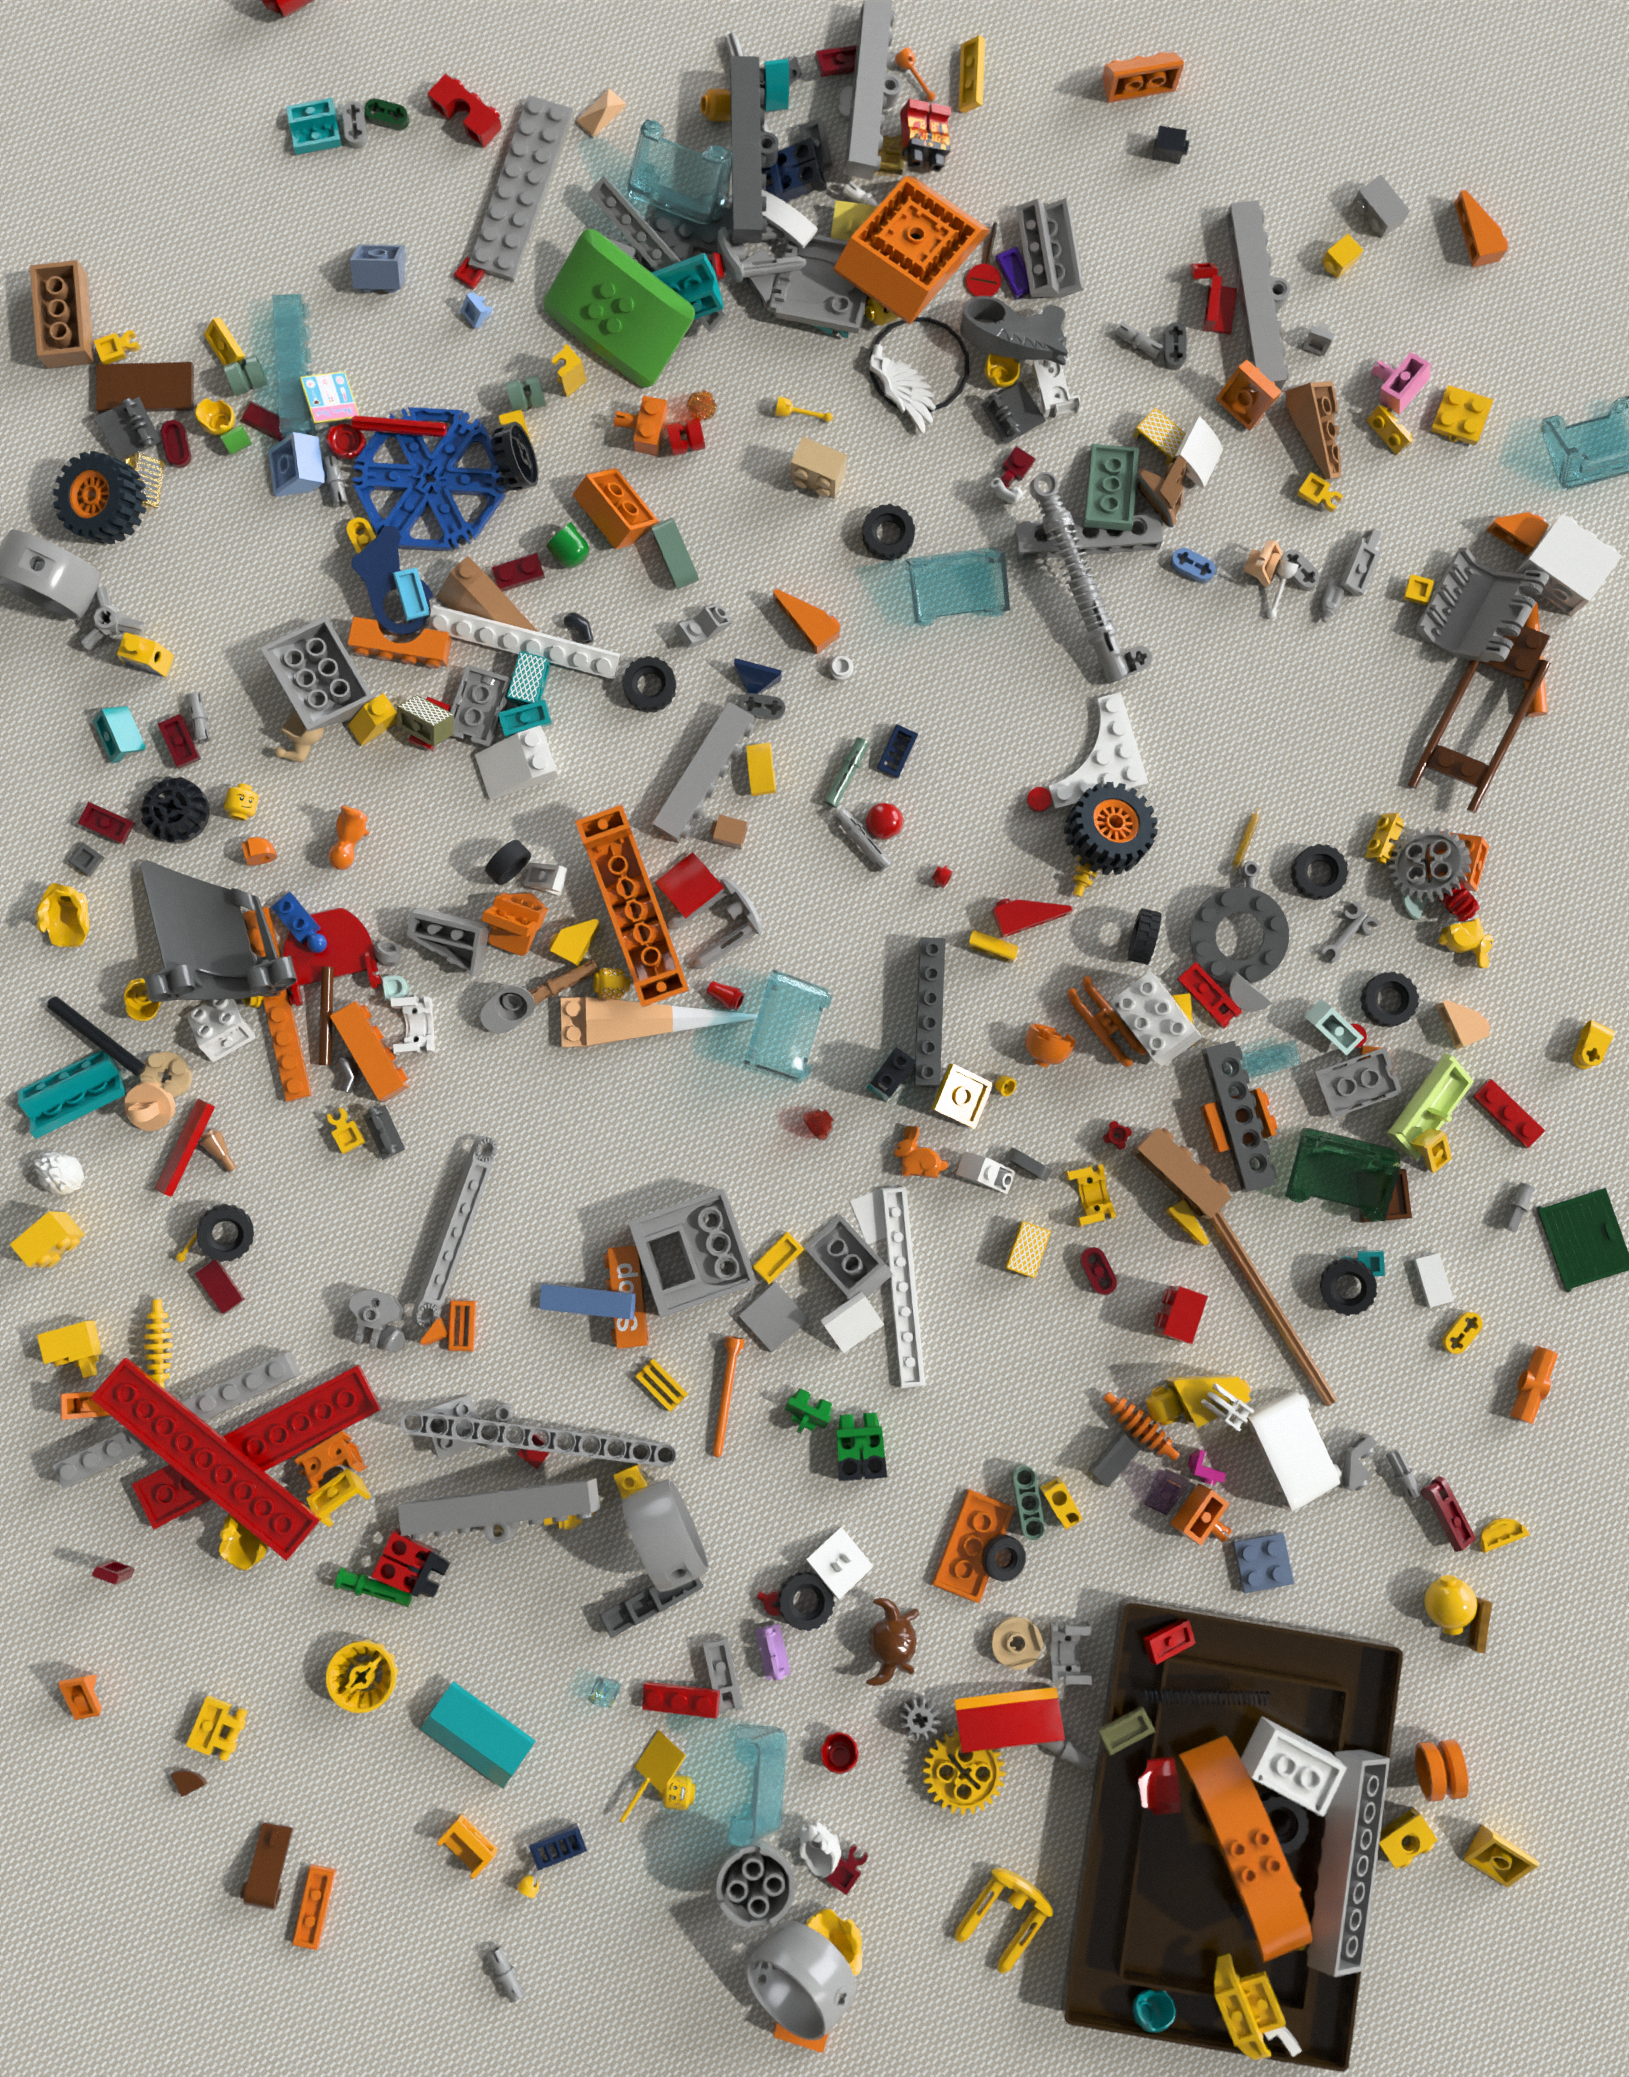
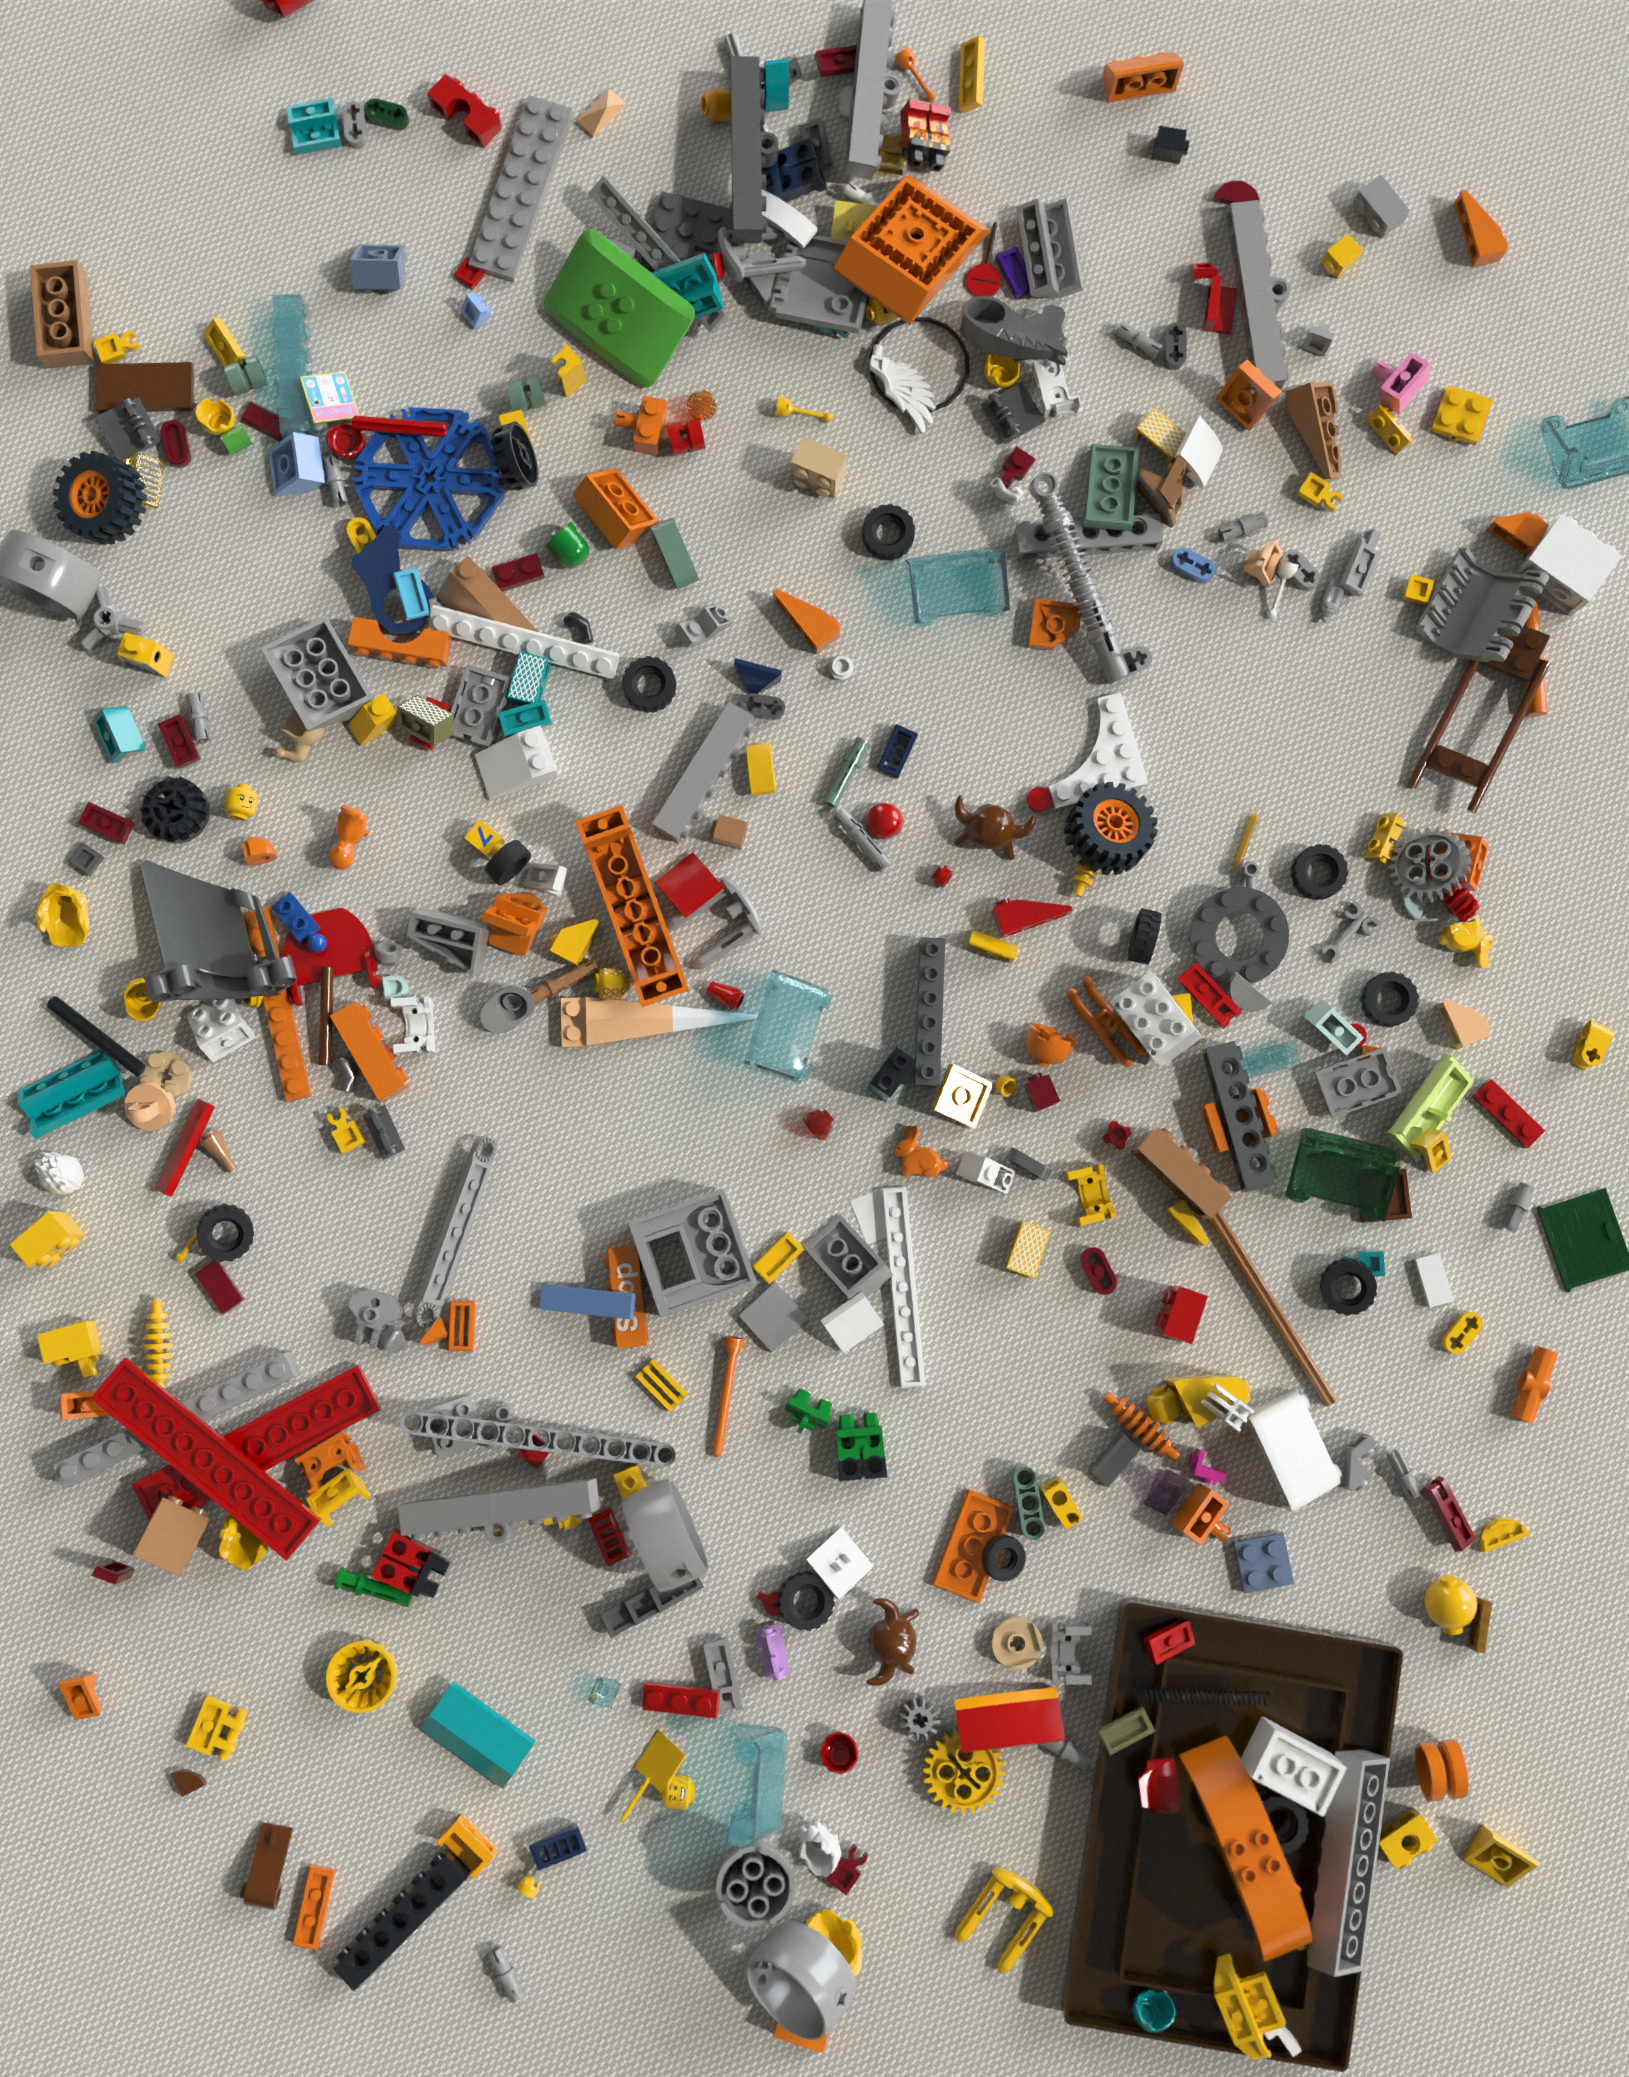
(171, 1535): none -> medium nougat slope
(355, 1970): none -> black brick
(484, 839): none -> yellow brick
(626, 1552): none -> red slope
(679, 177): clear light blue windscreen -> none
(991, 827): none -> reddish brown piece
(1041, 1092): none -> dark red brick
(1052, 623): none -> orange plate
(1235, 192): none -> dark red tile
(1242, 527): none -> light grey pin

